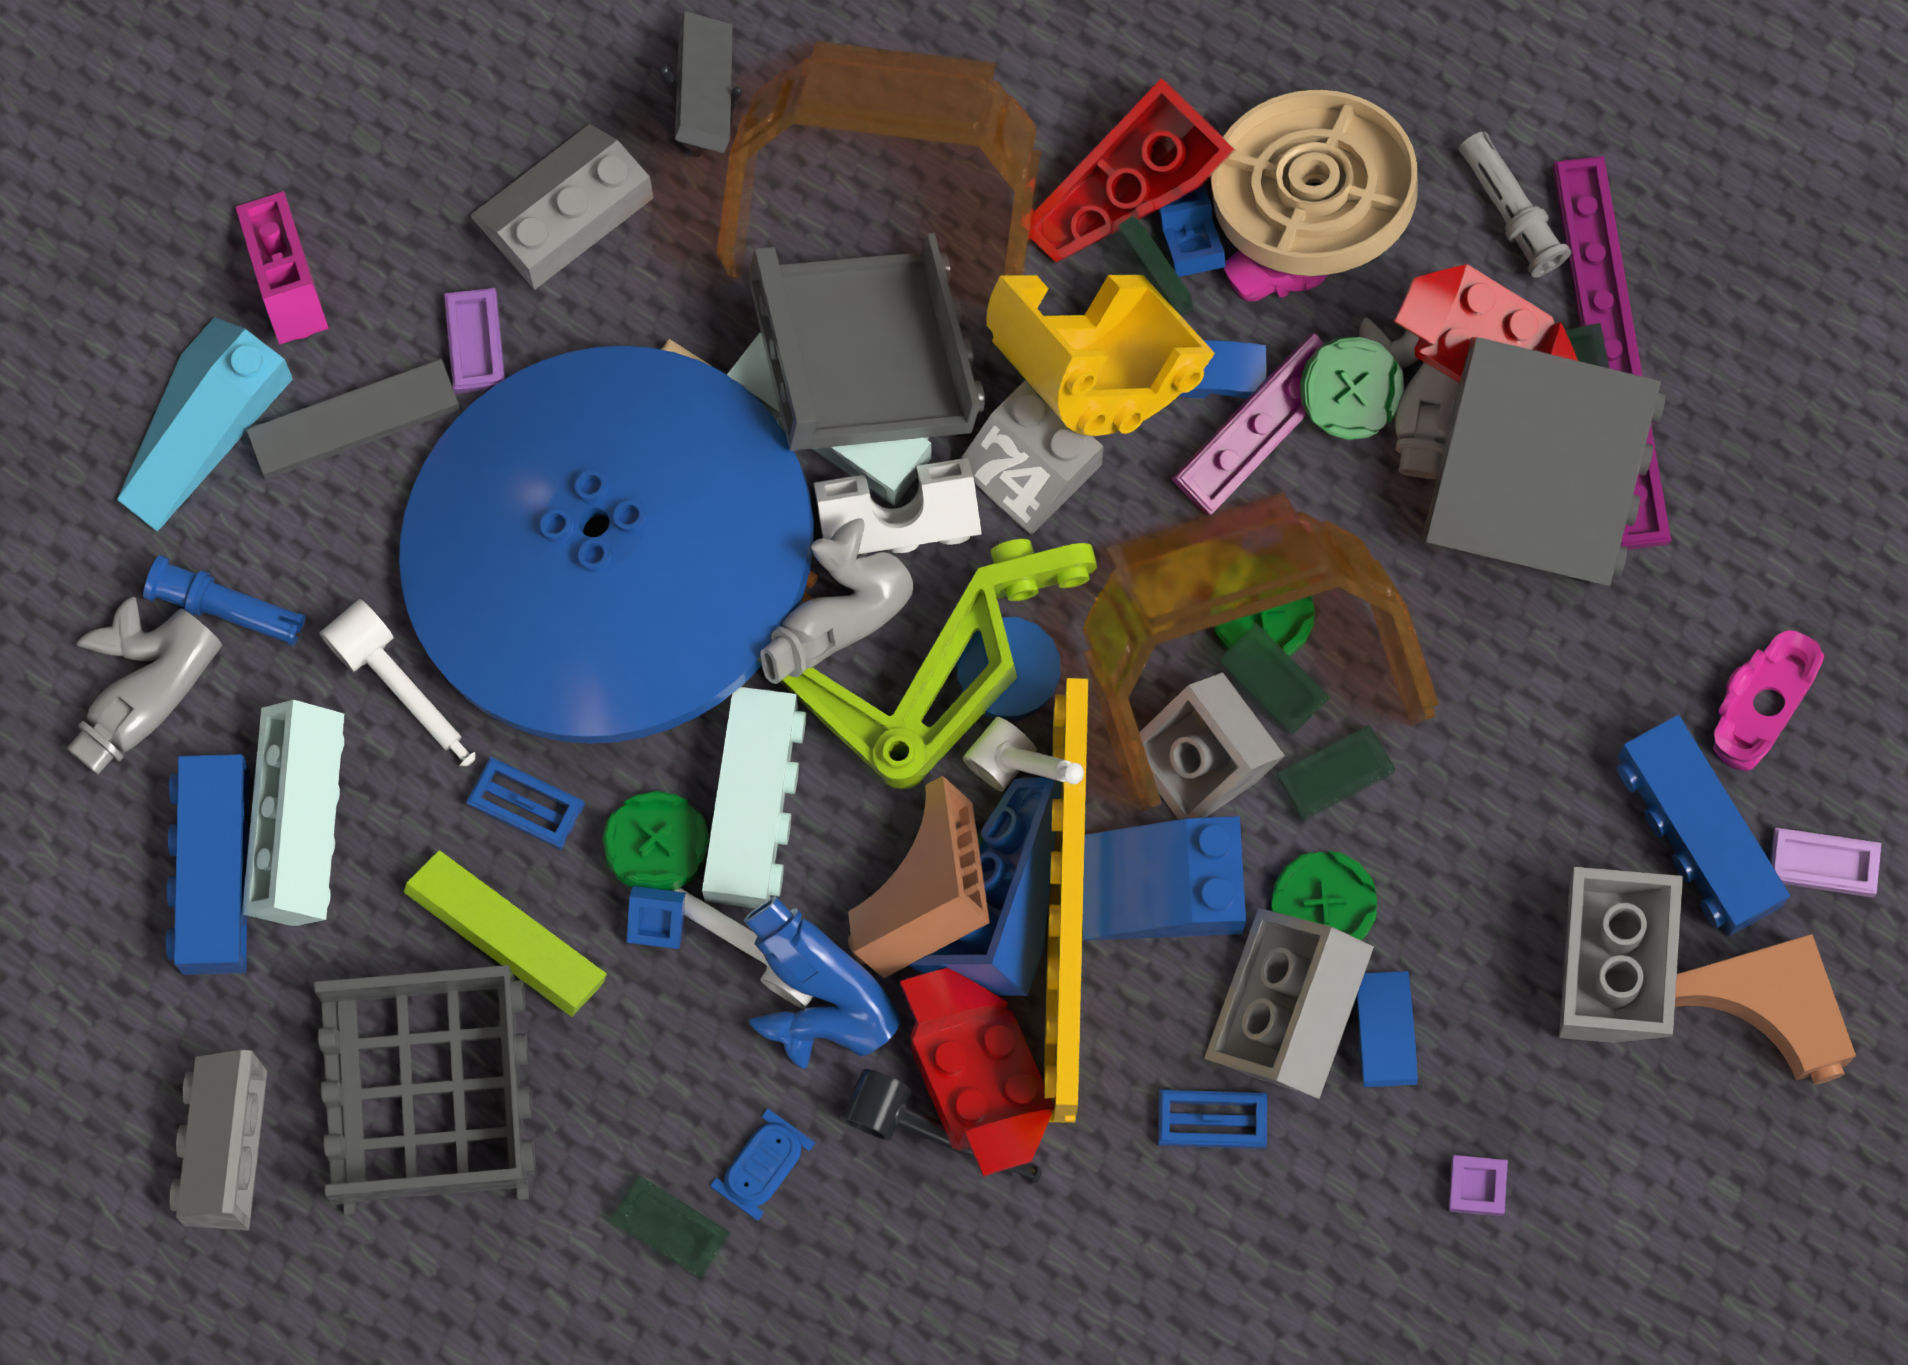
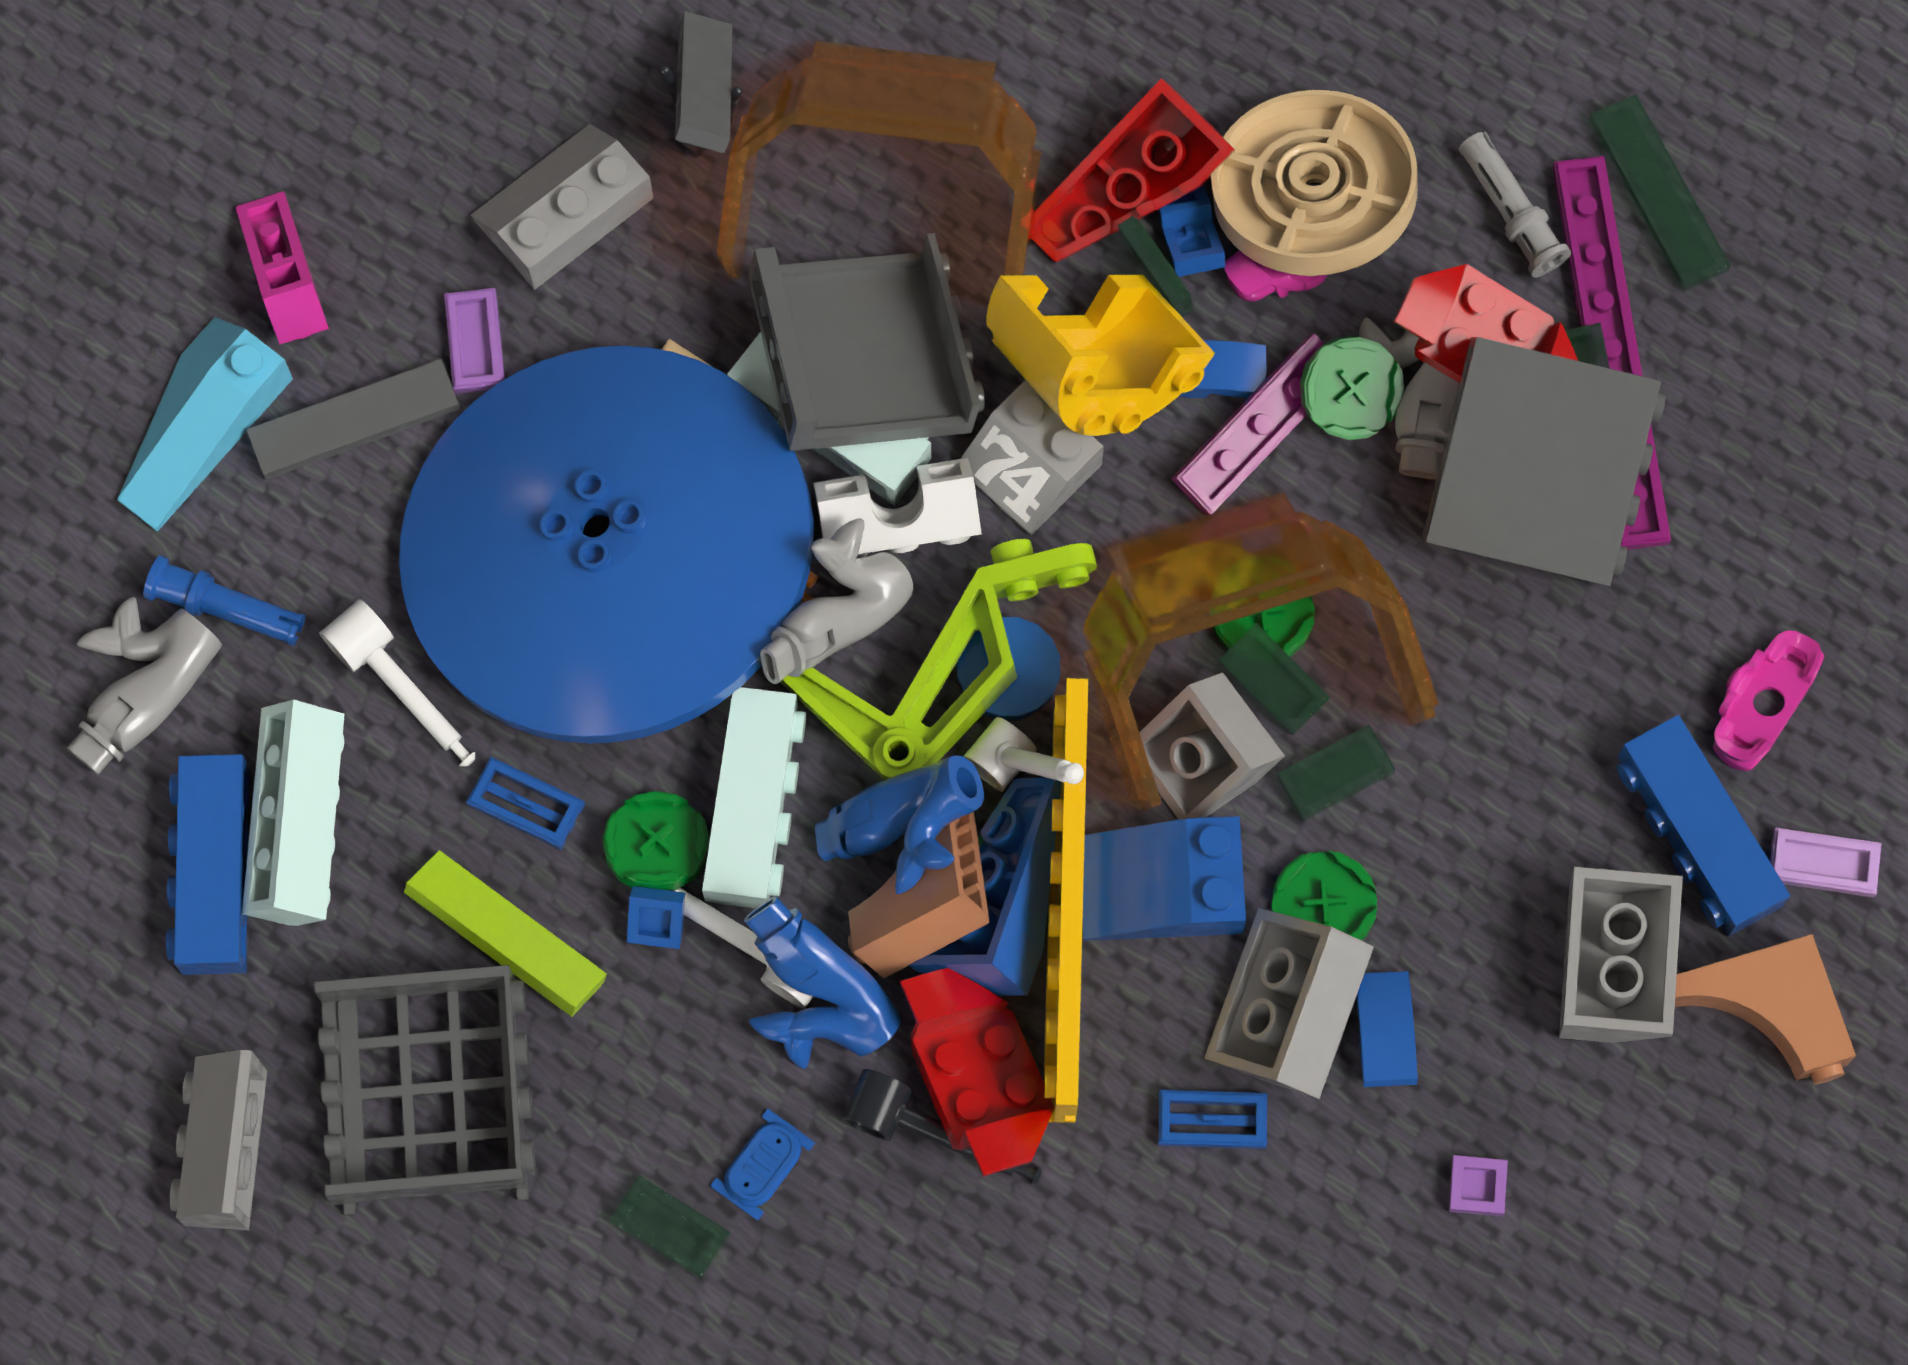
(908, 803): none -> blue piece
(1659, 192): none -> clear green tile

